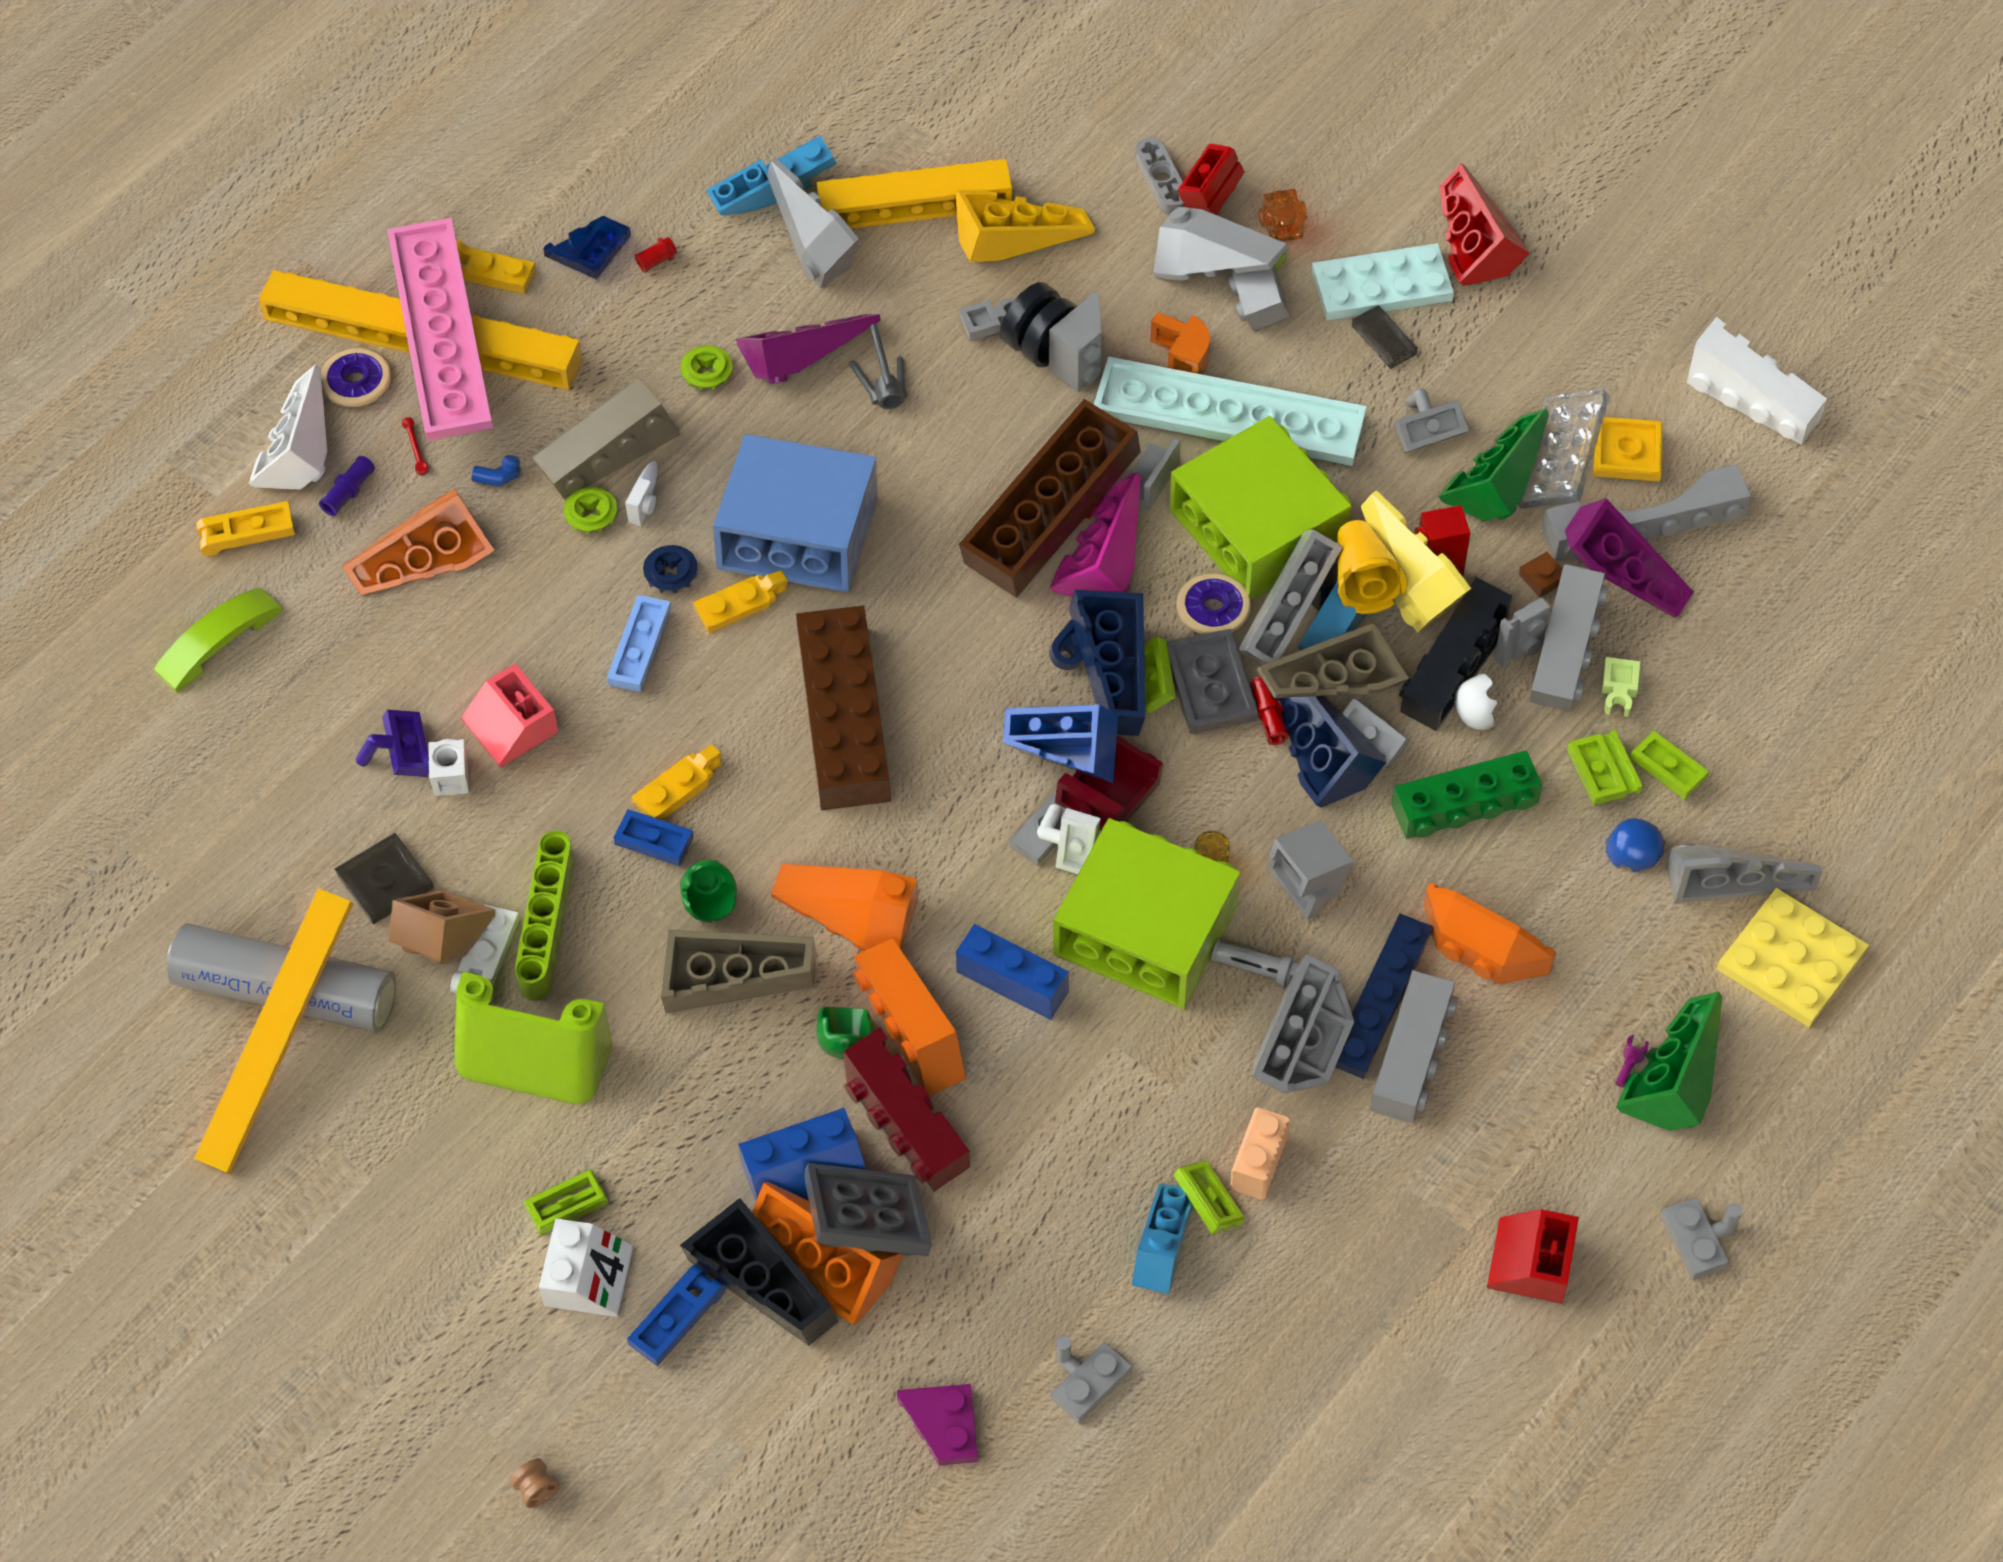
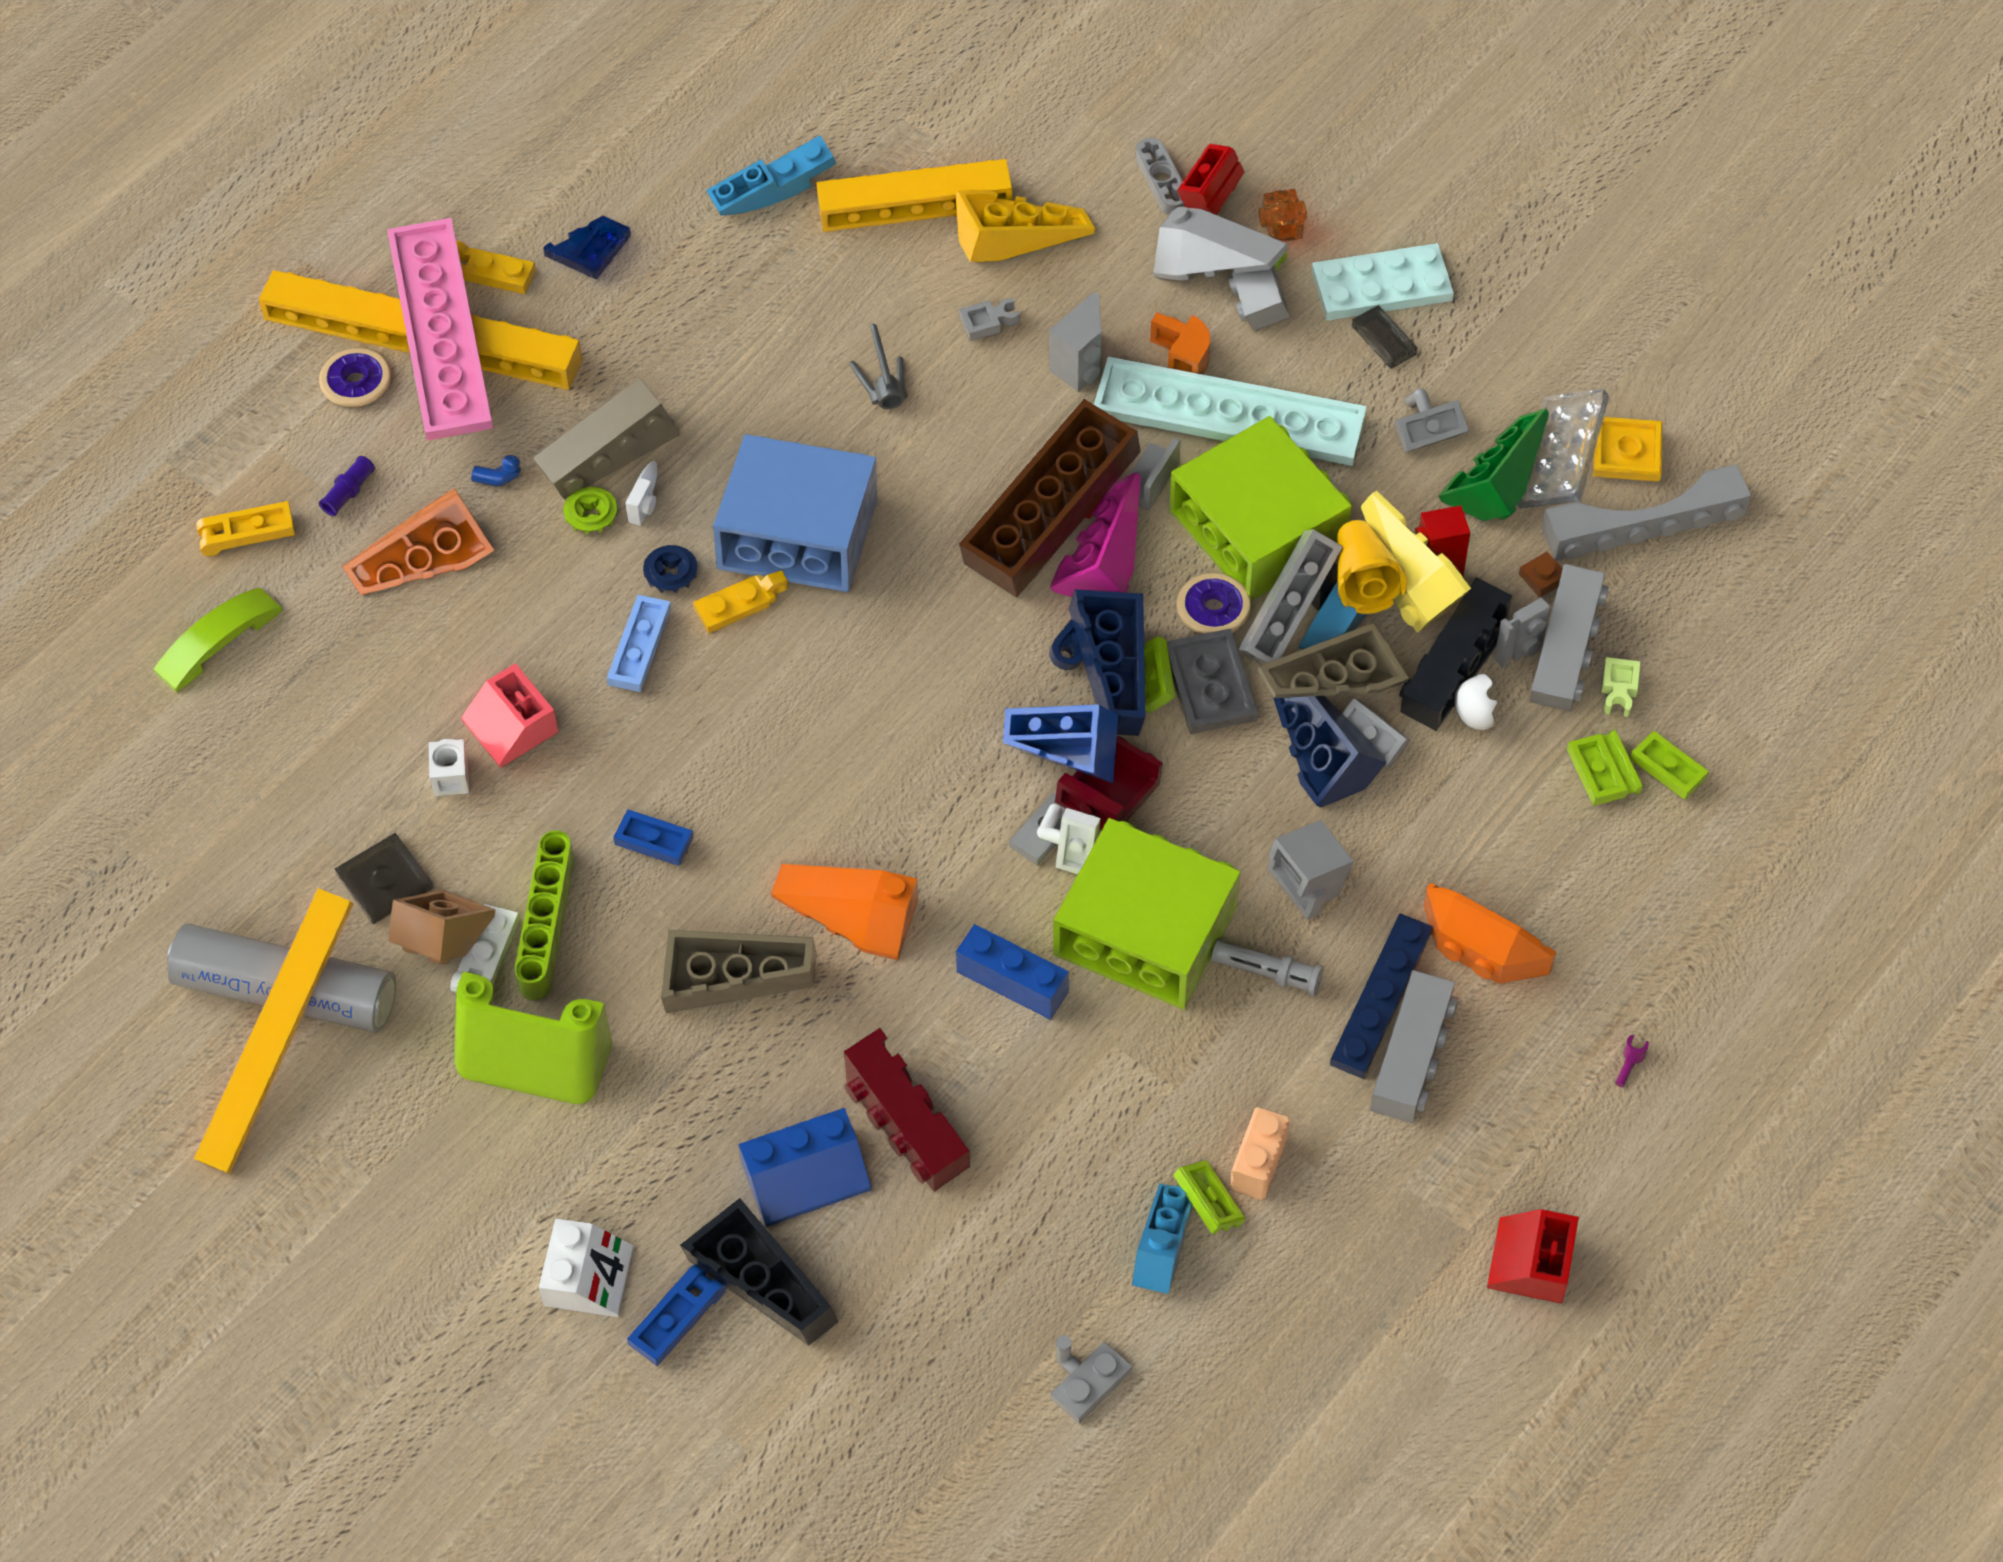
(297, 439): white wedge -> none
(405, 744): dark purple plate -> none
(421, 466): red hinge -> none
(534, 1483): medium nougat wheel -> none
(572, 1212): lime tile -> none
(656, 254): red pin -> none
(678, 784): yellow hinge -> none
(705, 357): lime gear -> none
(708, 891): green hair -> none
(783, 353): magenta wedge -> none
(819, 237): light grey wedge -> none
(842, 1028): green hair -> none
(843, 708): reddish brown brick -> none
(843, 1275): orange wedge -> none
(867, 1209): dark grey plate -> none
(910, 1016): orange wedge -> none
(943, 1420): magenta wing -> none
(1031, 318): black wheel -> none
(1216, 842): clear yellow wheel -> none
(1269, 712): red pin -> none
(1305, 1030): light grey wedge -> none
(1466, 795): green brick -> none
(1479, 234): red wedge -> none
(1616, 548): magenta wedge -> none
(1635, 845): blue hair -> none
(1680, 1072): green wedge -> none
(1696, 1238): light grey plate -> none
(1721, 872): light grey wedge -> none
(1753, 384): white wedge -> none
(1792, 957): light yellow plate -> none

